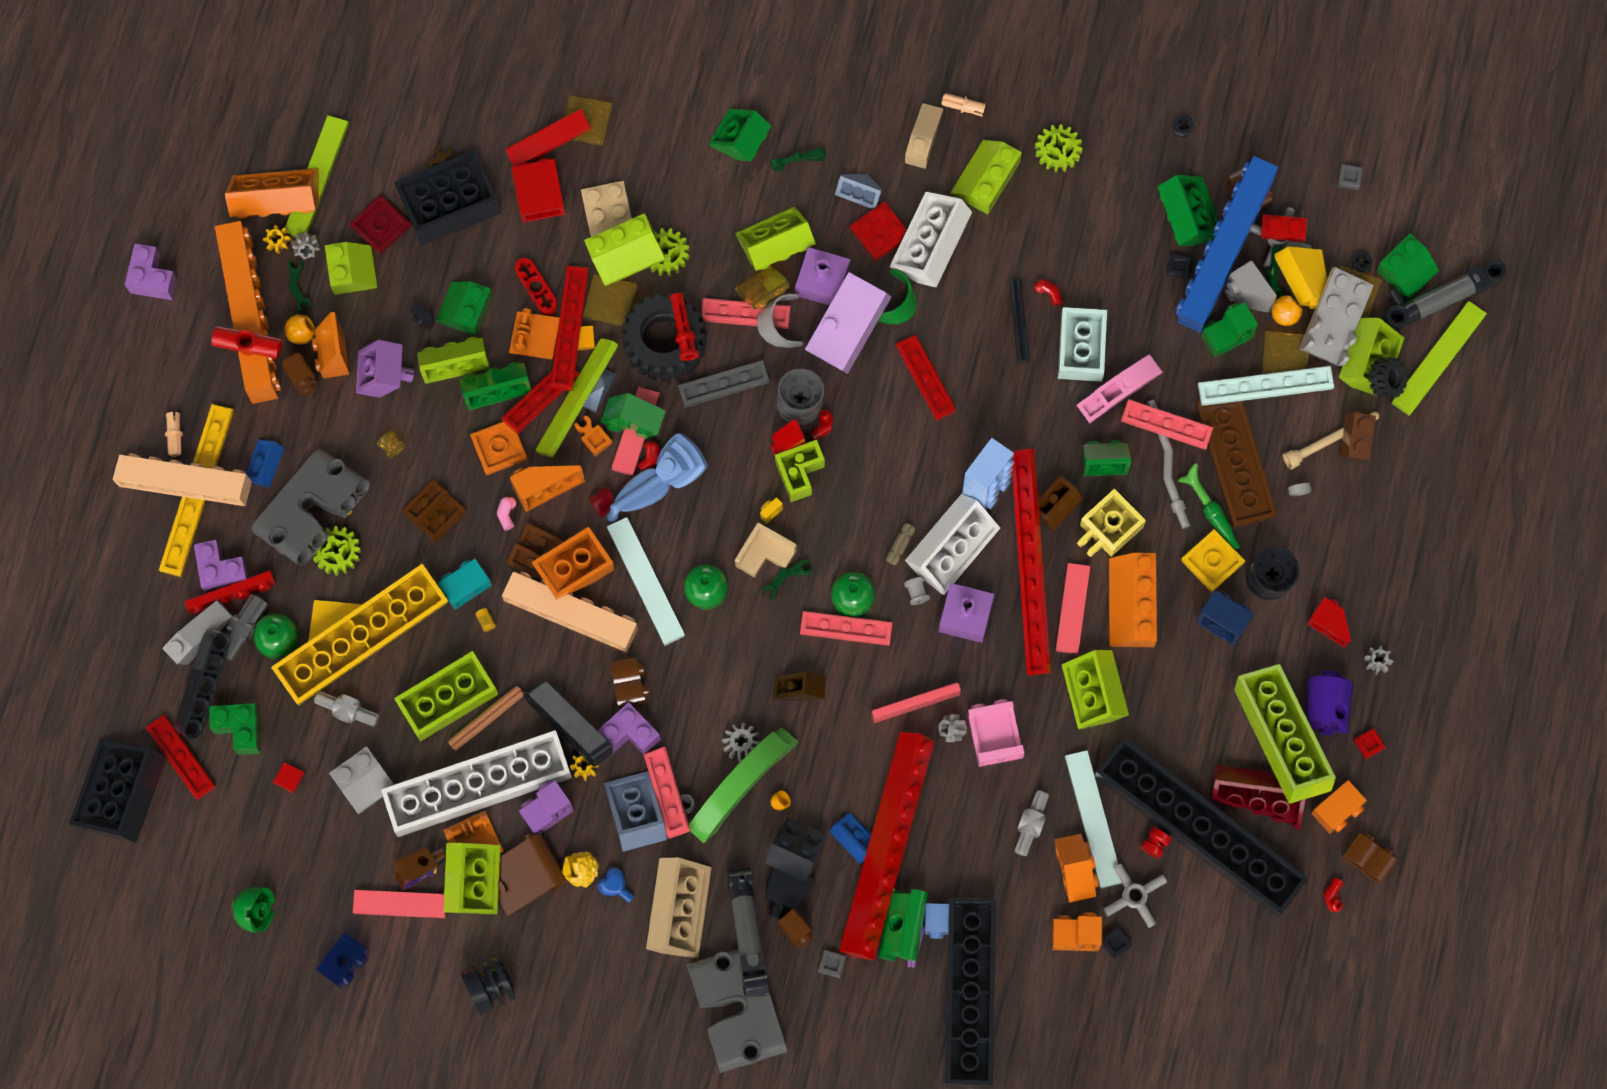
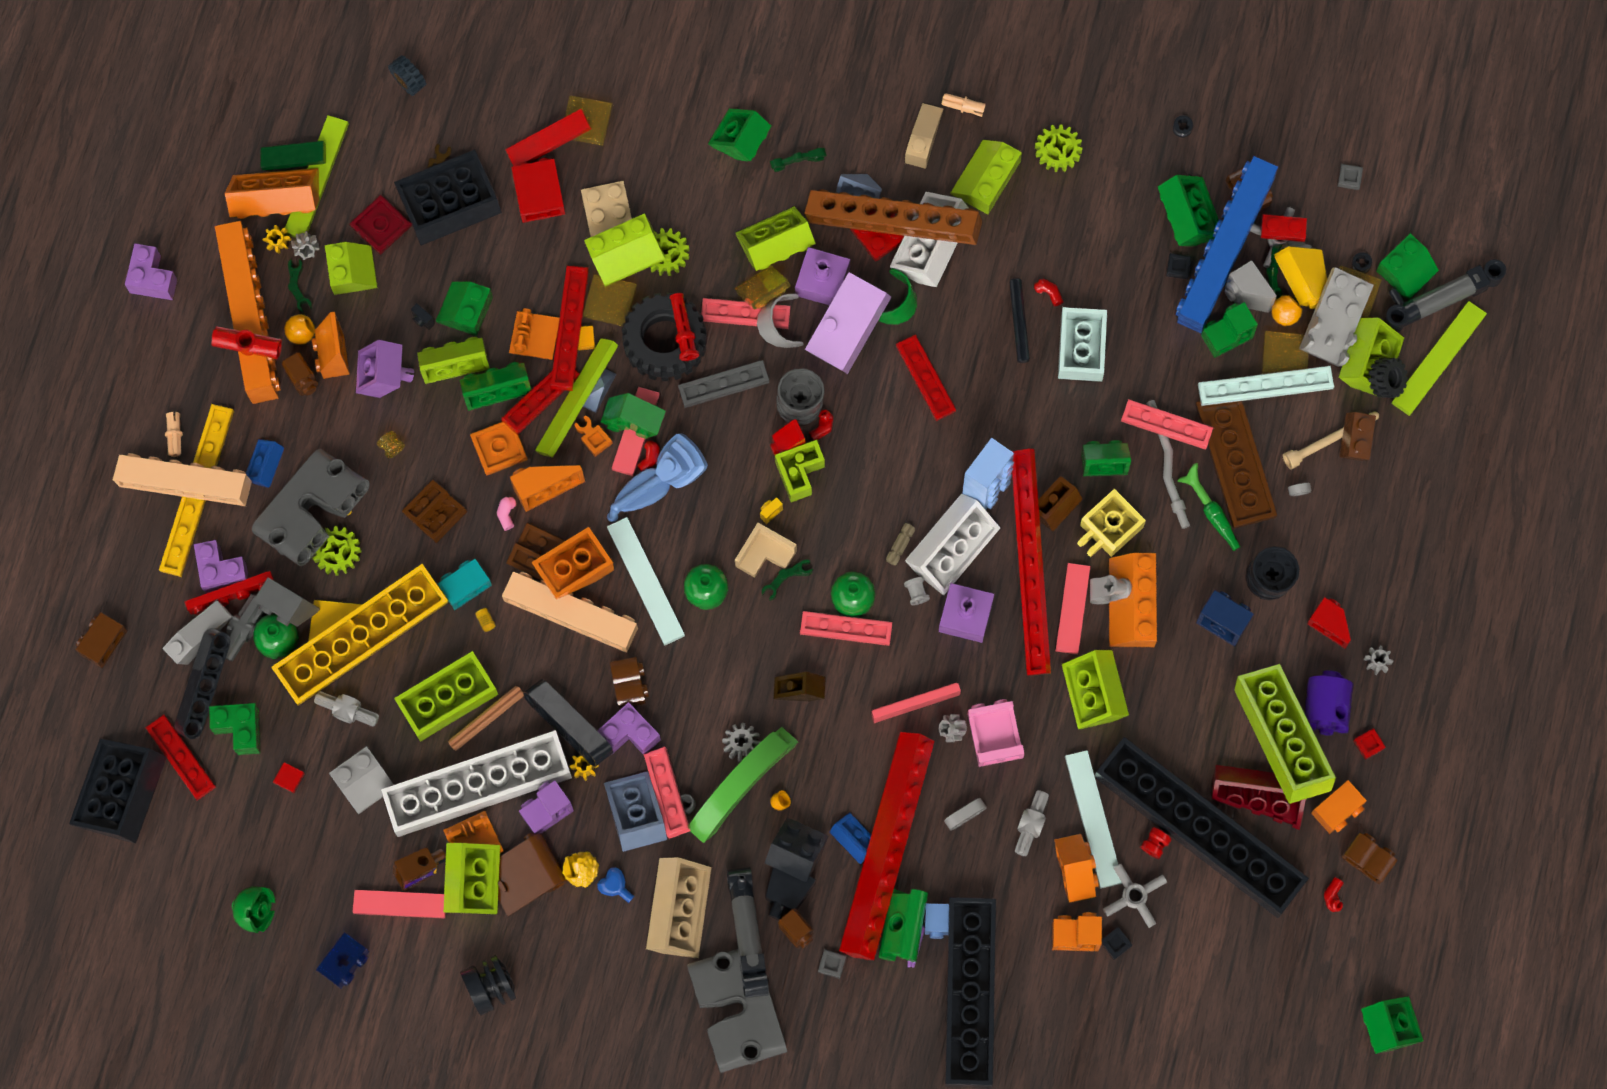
(100, 639): none -> reddish brown brick
(284, 603): none -> dark grey slope
(293, 155): none -> dark green tile
(407, 75): none -> black wheel
(538, 278): red beam -> none
(602, 501): dark red tile -> none
(922, 227): none -> dark orange brick
(965, 814): none -> light grey beam
(1109, 589): none -> light grey piece
(1119, 388): bright pink slope -> none
(1213, 560): yellow plate -> none
(1391, 1024): none -> green slope

